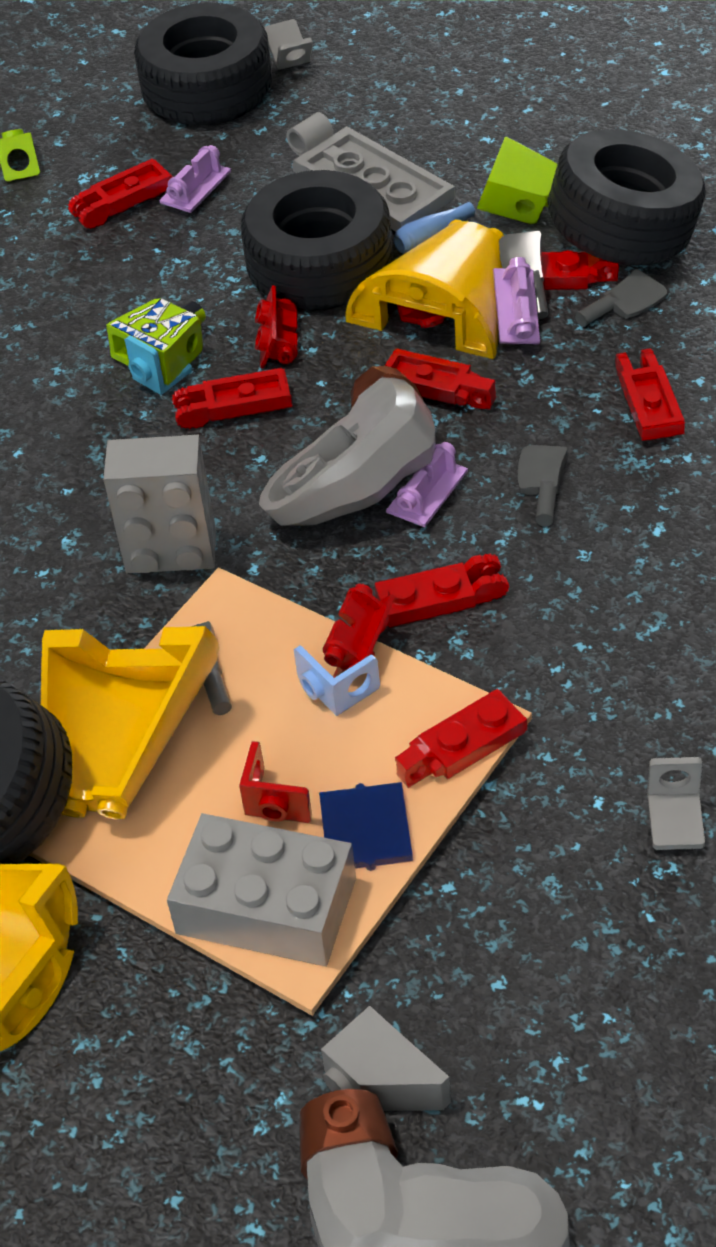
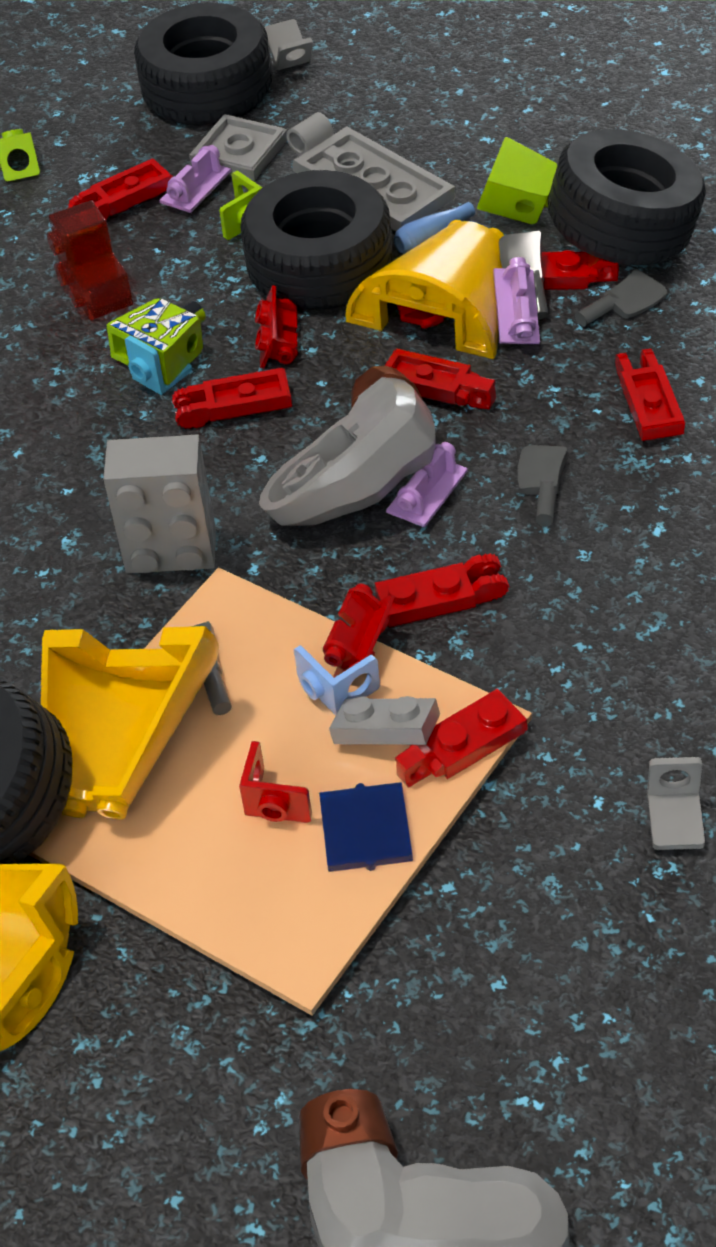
(87, 261): none -> clear red brick
(232, 212): none -> lime bracket
(244, 144): none -> light grey tile
(263, 889): light grey brick -> none
(381, 1060): light grey slope -> none
(385, 721): none -> light grey plate

